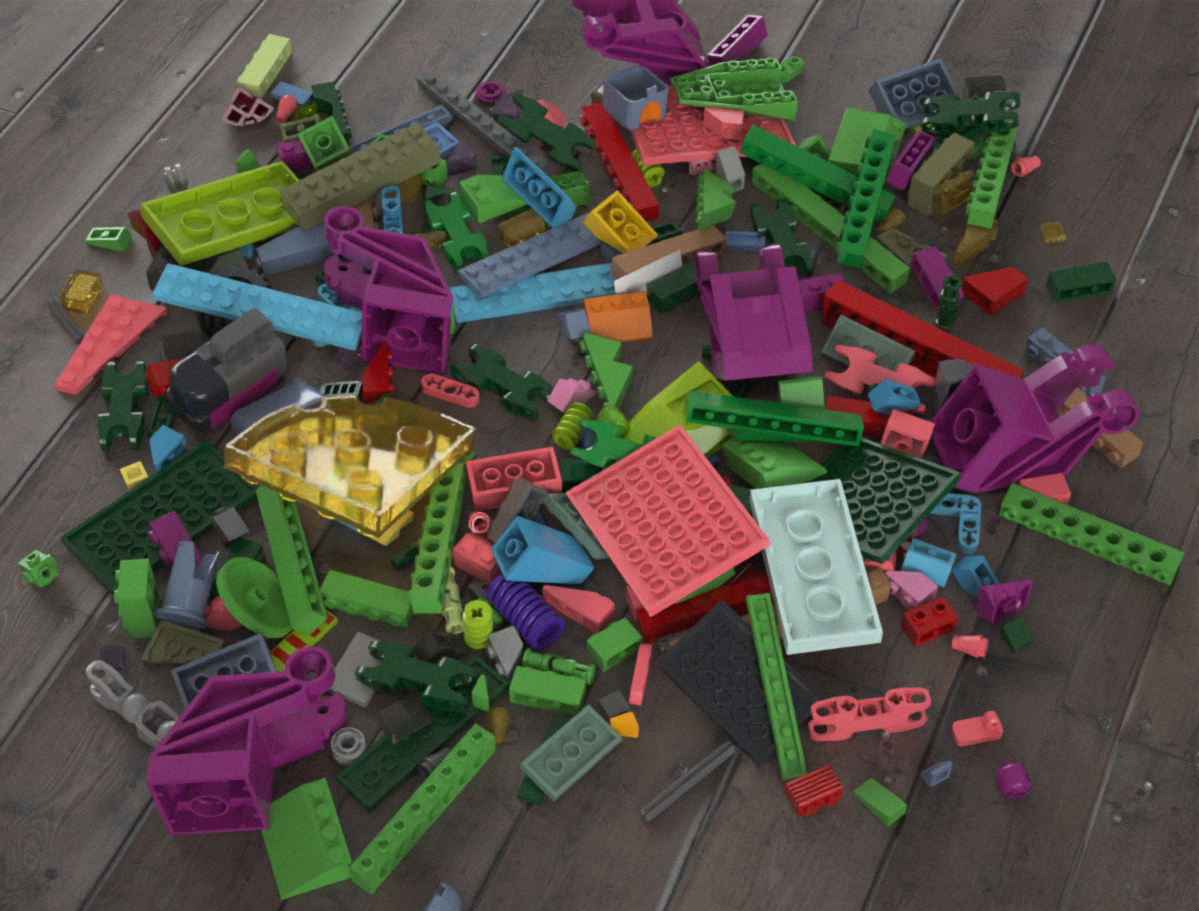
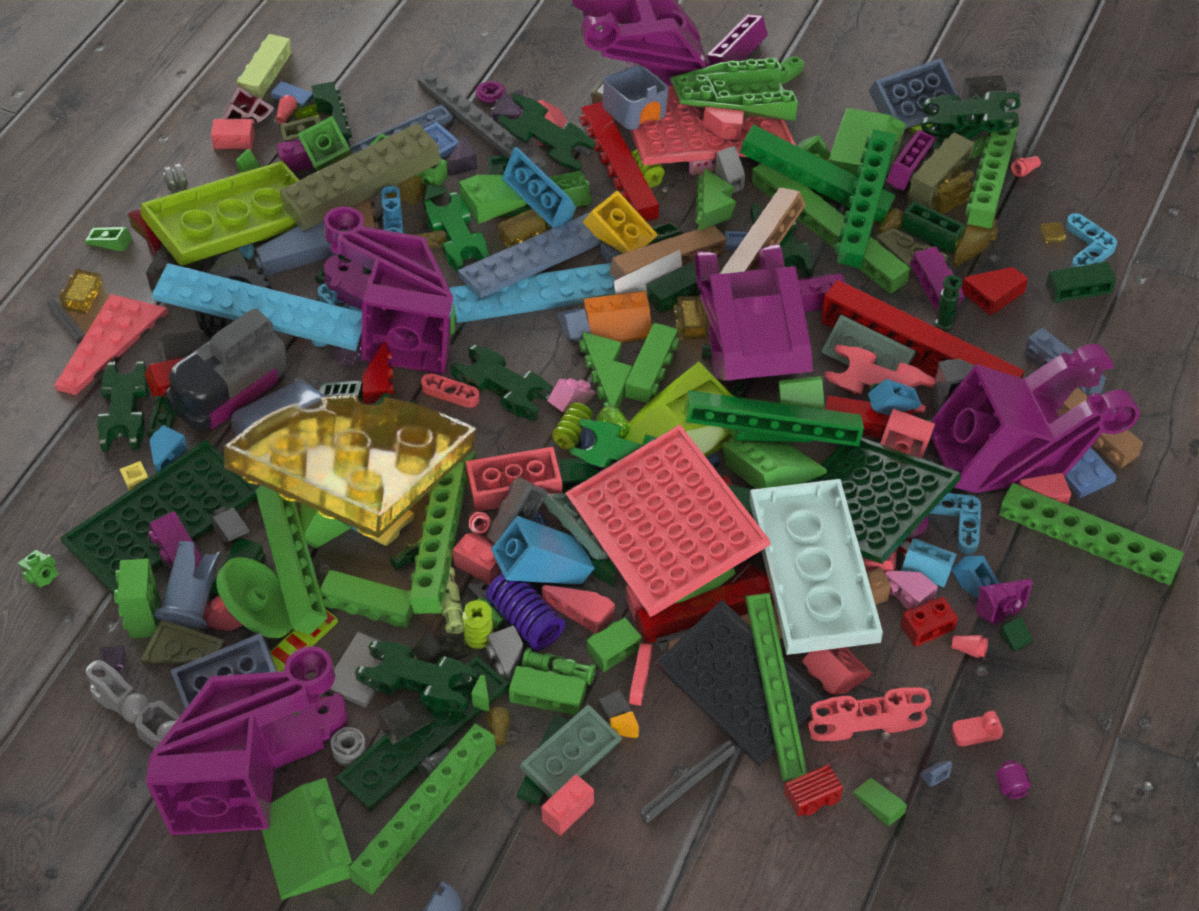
(232, 134): none -> coral brick
(318, 528): none -> bright green slope
(567, 805): none -> coral brick
(604, 571): none -> dark green slope
(652, 363): none -> bright green brick
(691, 317): none -> clear yellow brick
(767, 230): none -> brick
(836, 669): none -> coral slope
(933, 227): none -> dark green brick
(1089, 474): none -> medium blue plate
(1102, 244): none -> medium azure beam

